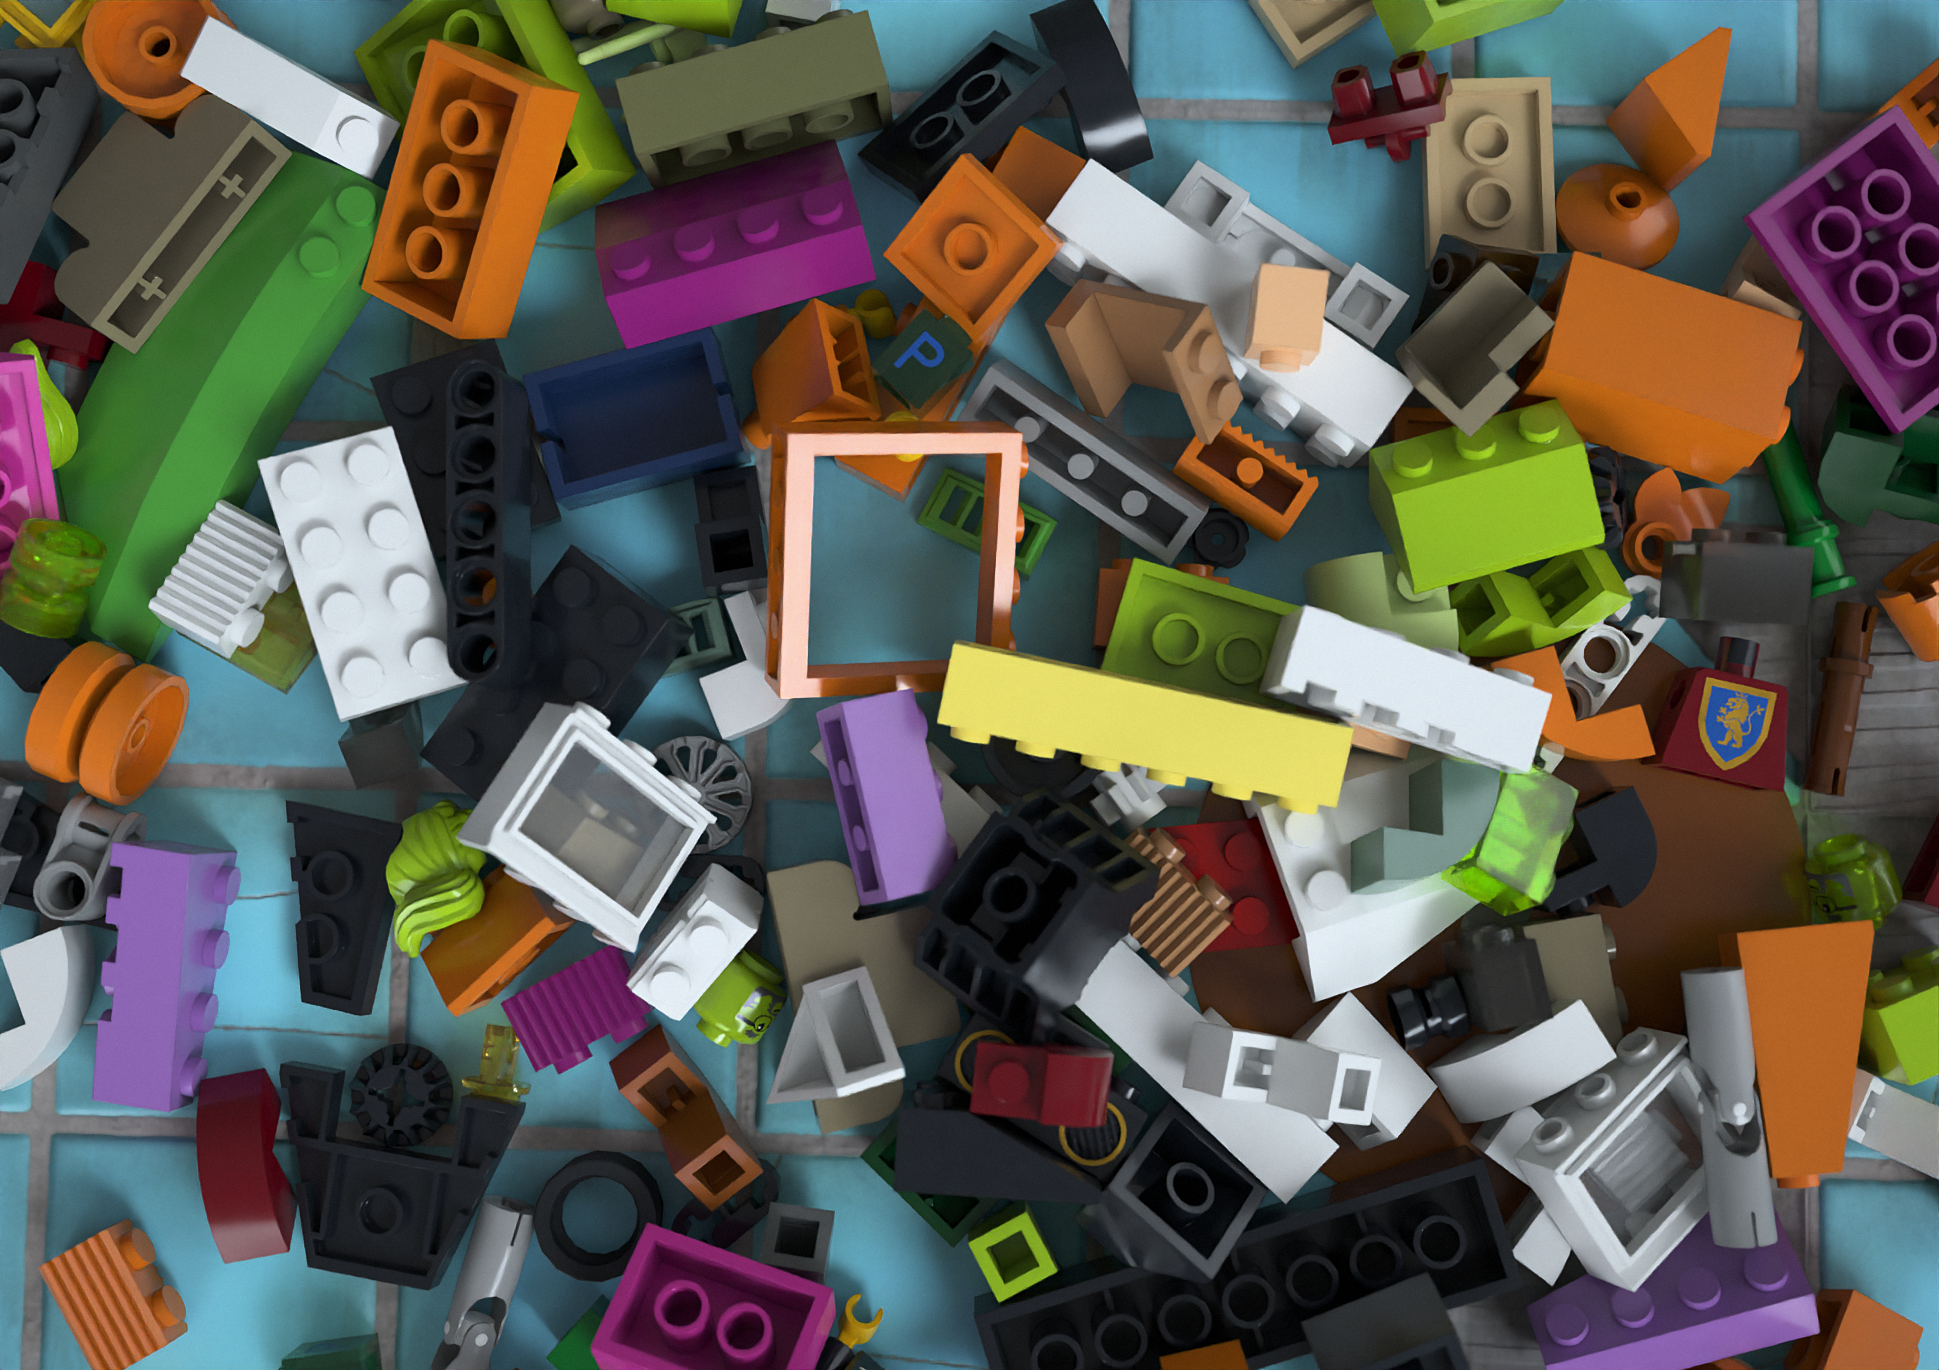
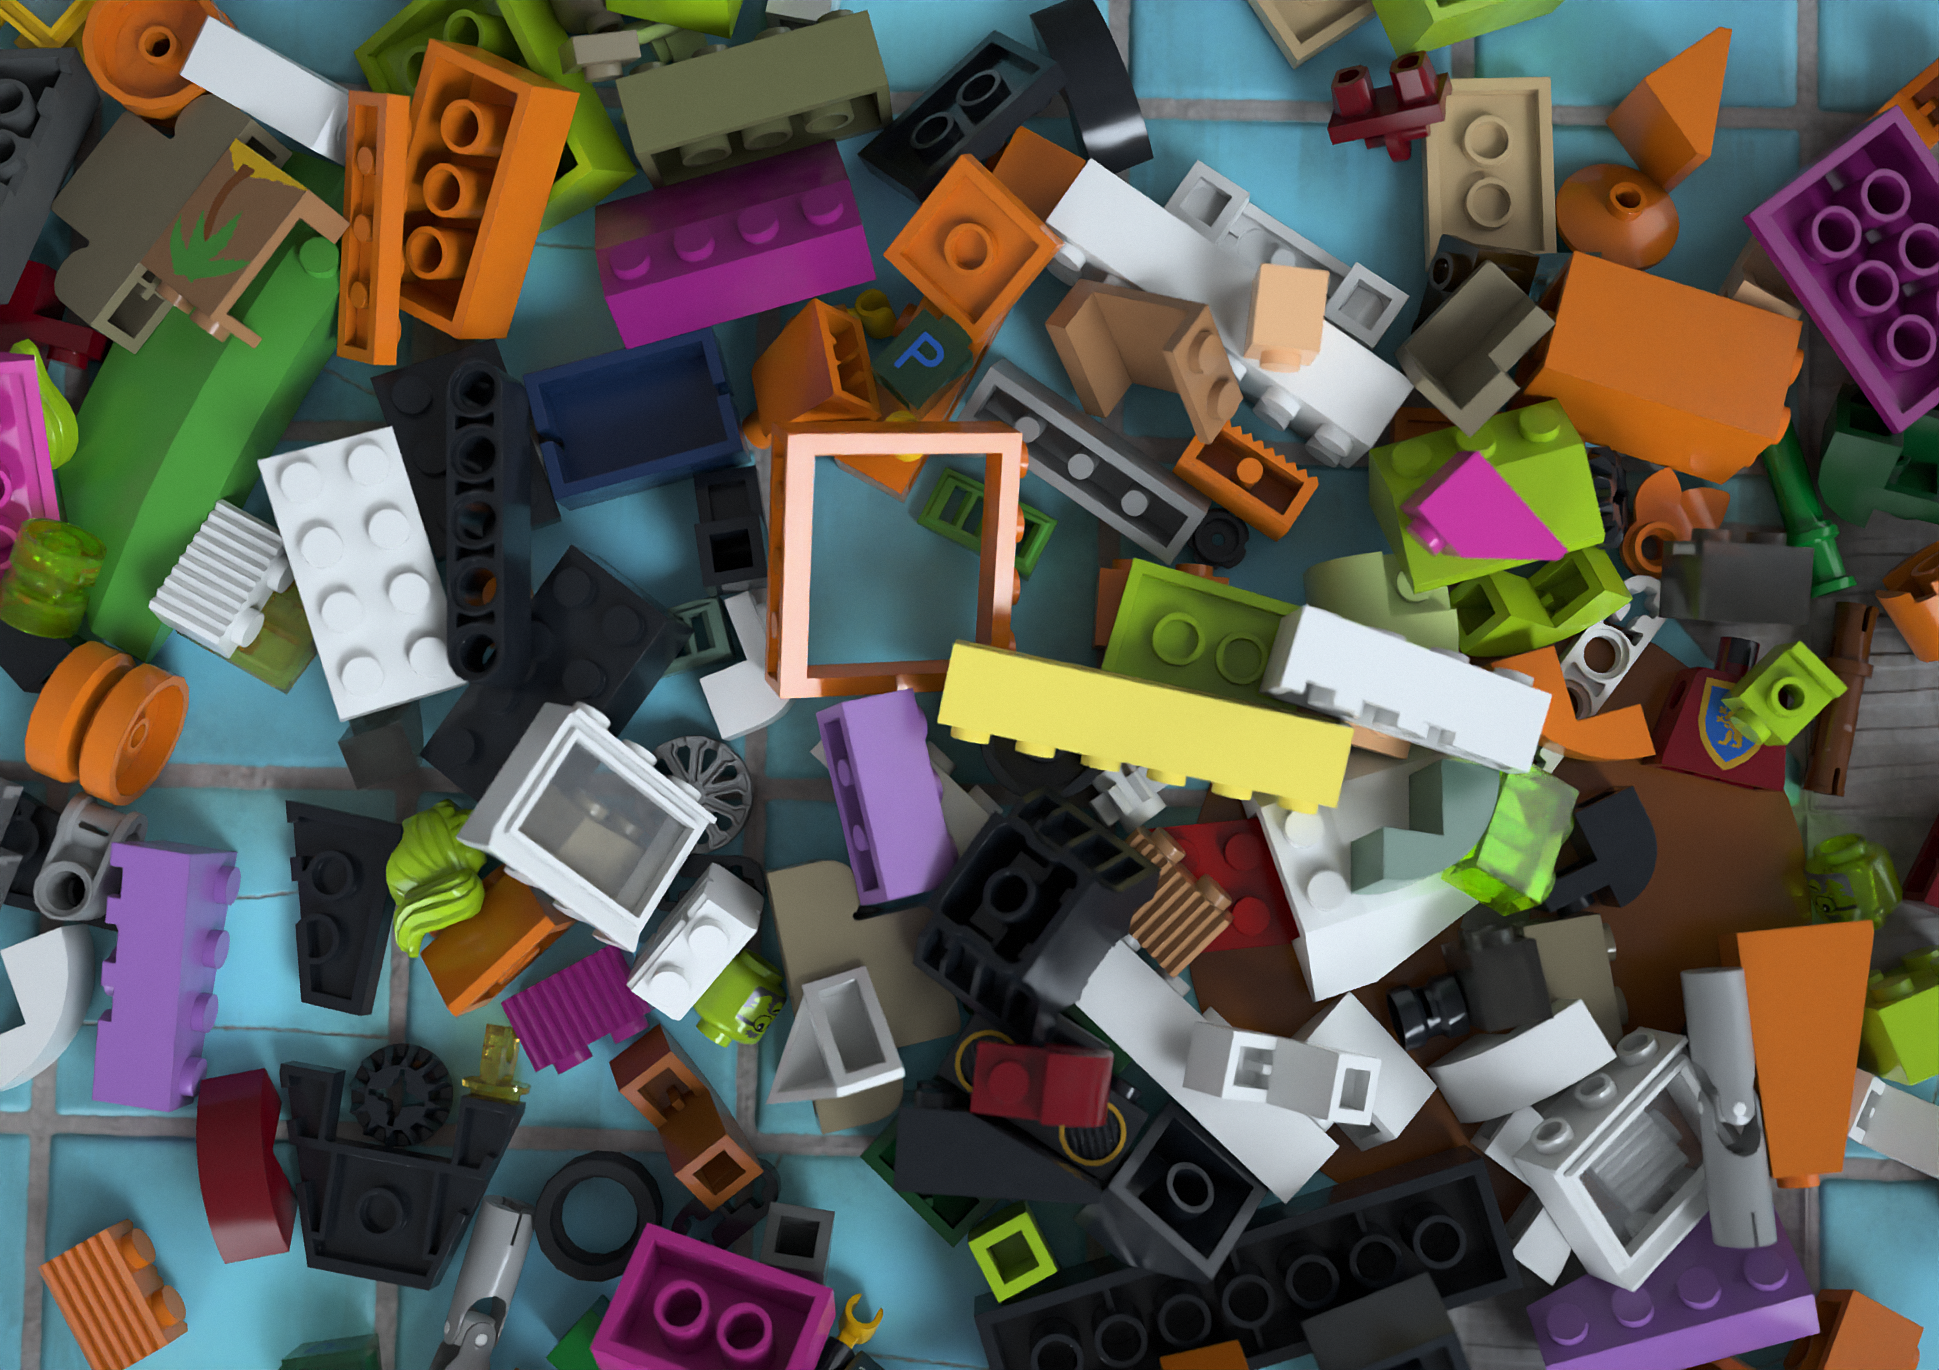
(229, 235): none -> medium nougat panel
(373, 242): none -> orange plate
(599, 55): none -> dark tan plate
(1476, 514): none -> dark pink slope
(1756, 701): none -> lime brick

